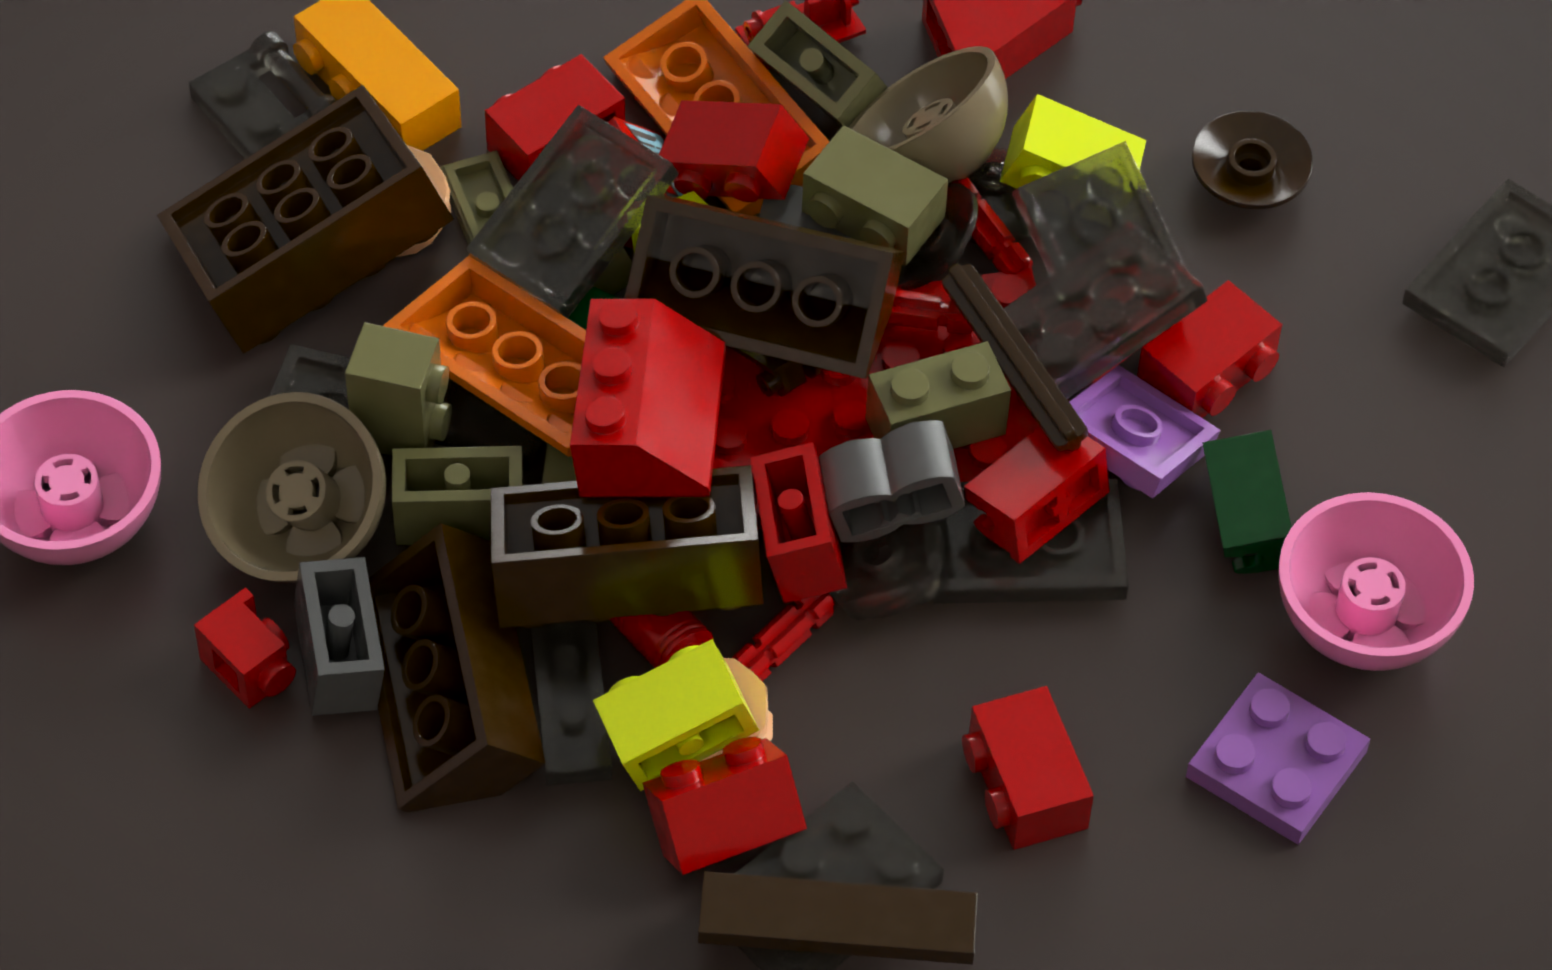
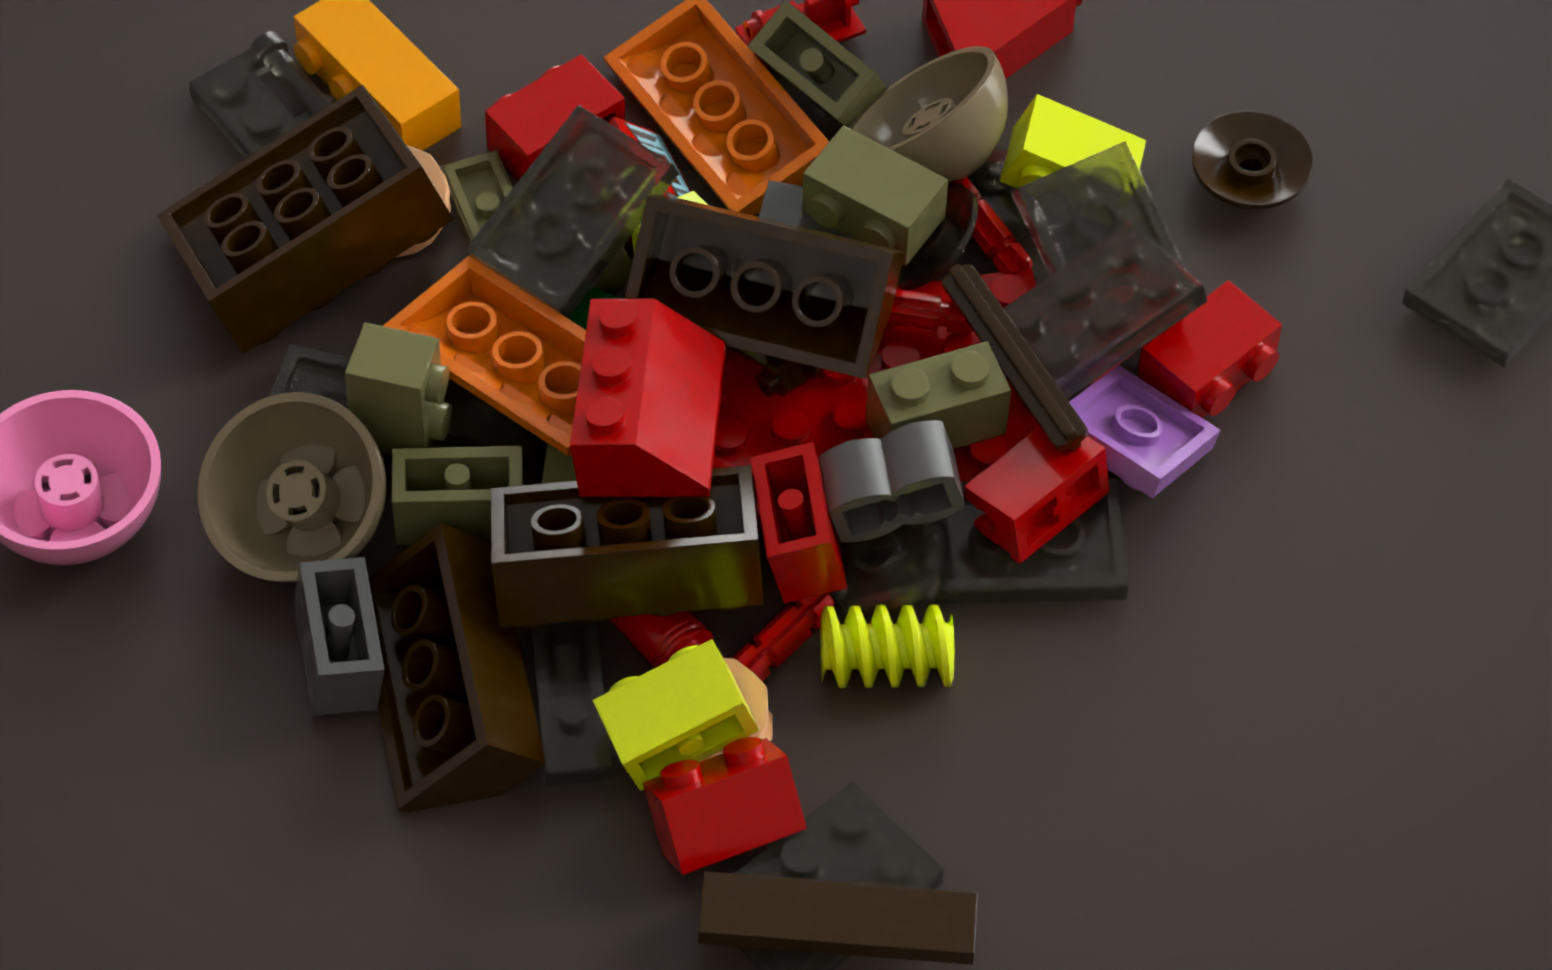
(244, 650): red brick -> none
(734, 149): red brick -> none
(887, 645): none -> neon yellow piece
(1028, 768): red brick -> none
(1248, 499): dark green hinge -> none
(1278, 758): medium lavender plate -> none
(1374, 580): bright pink piece -> none

